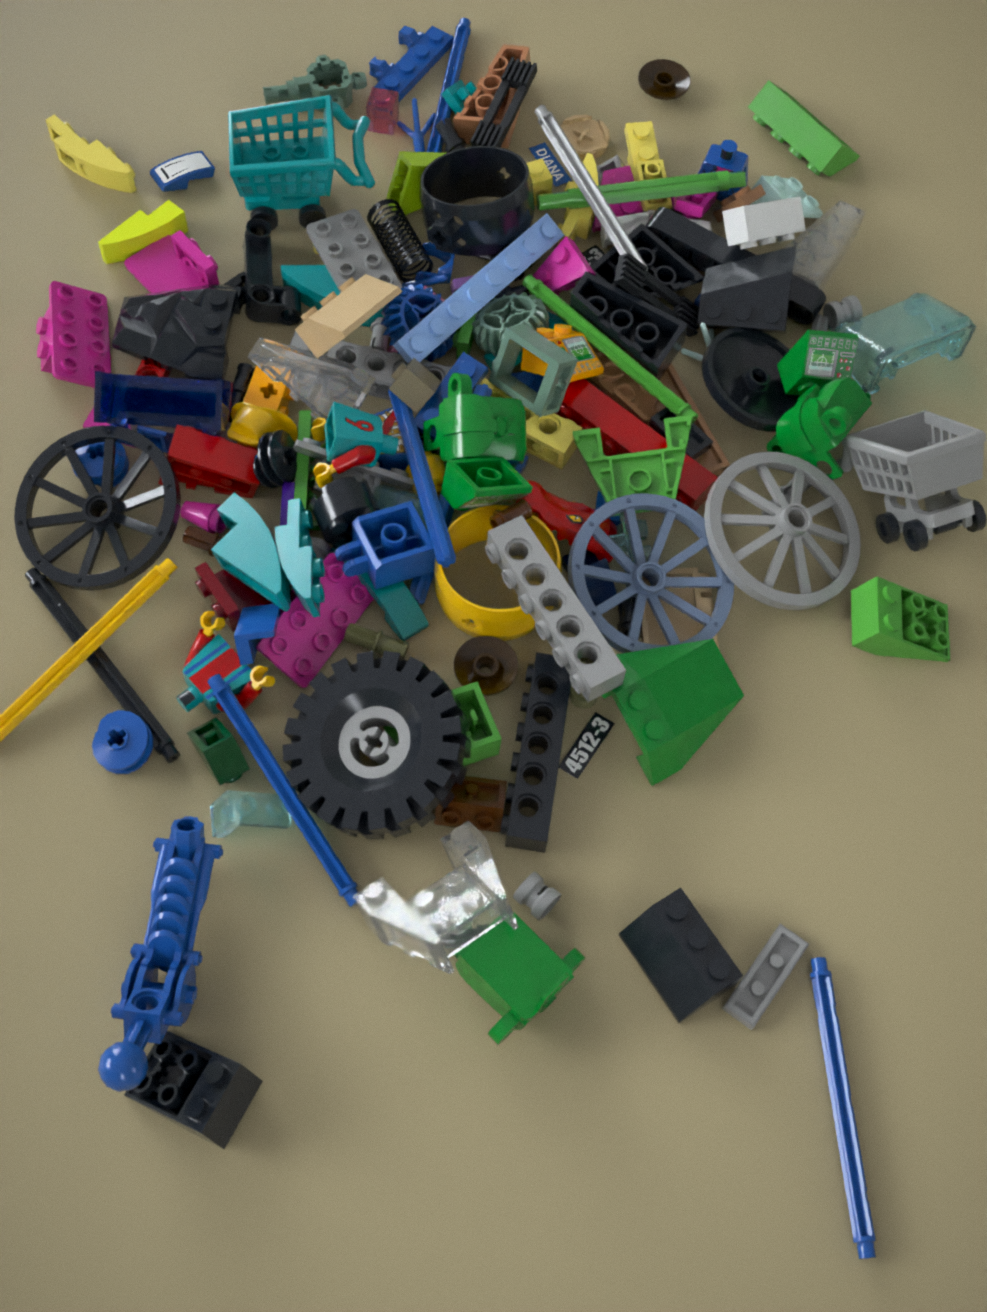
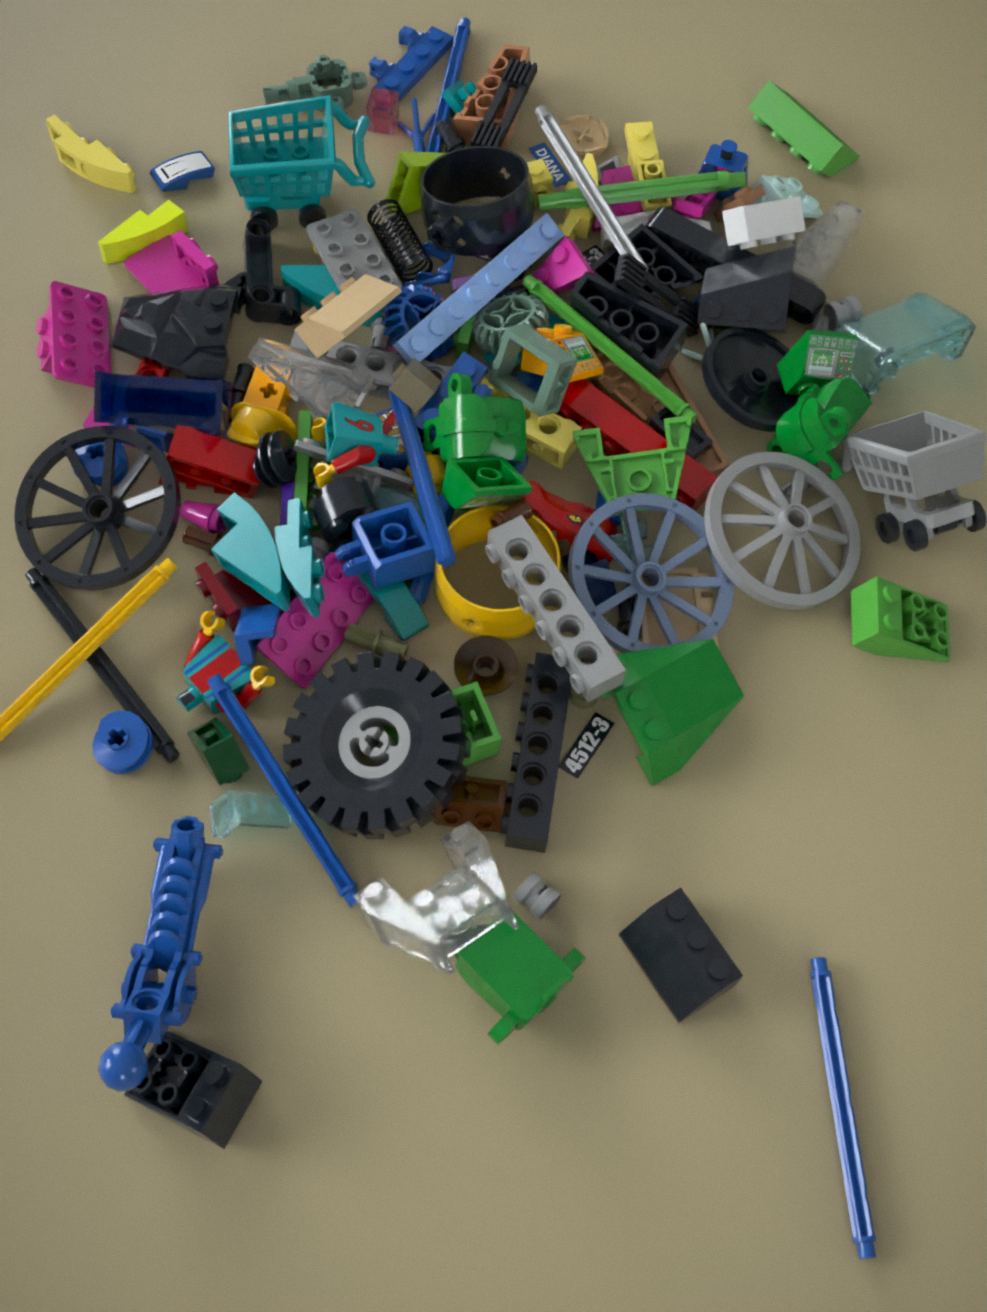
(664, 79): dark brown dish -> none
(765, 976): light grey tile -> none

